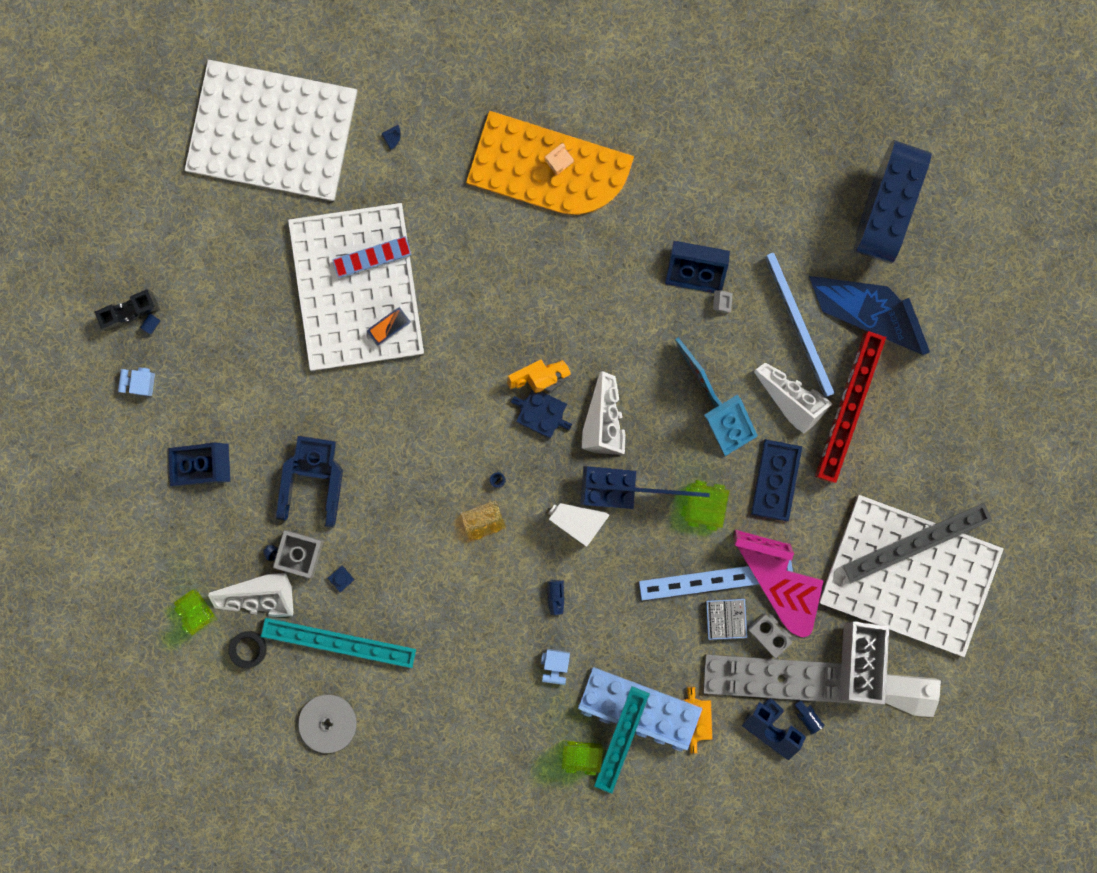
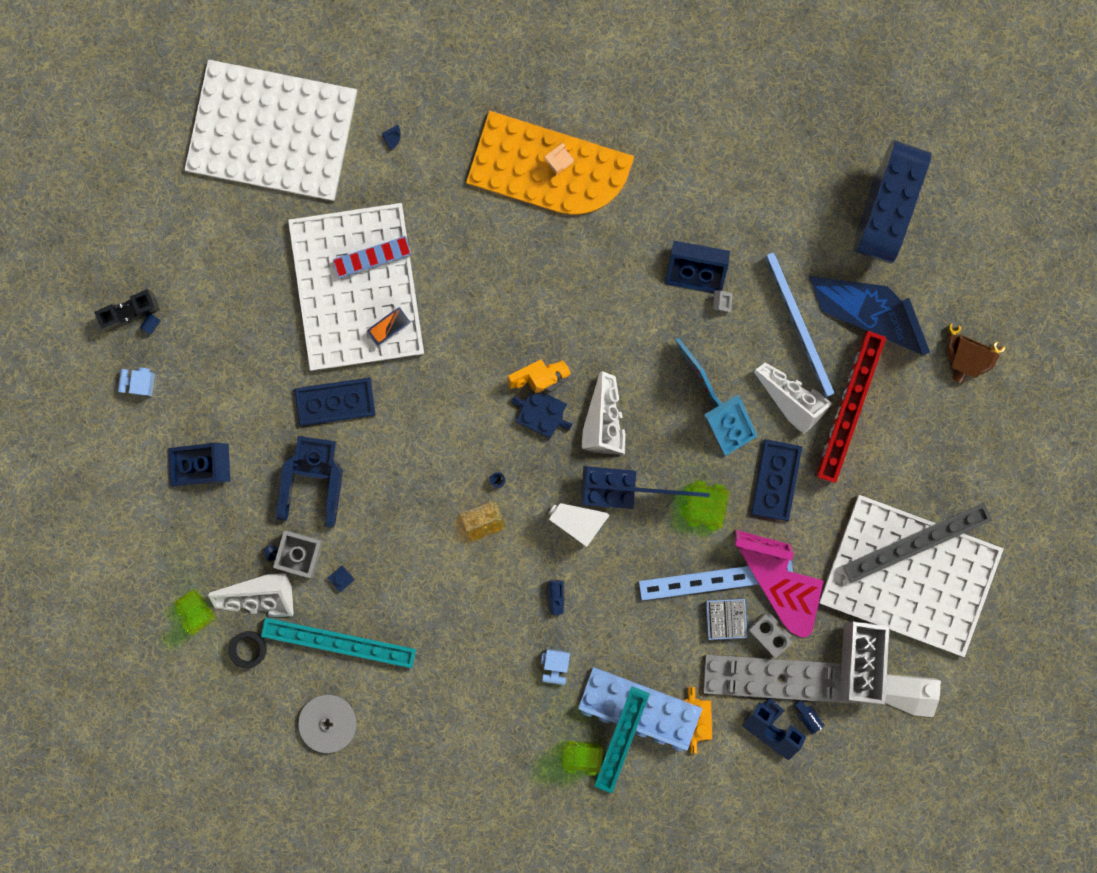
(335, 401): none -> dark blue tile
(969, 355): none -> reddish brown torso

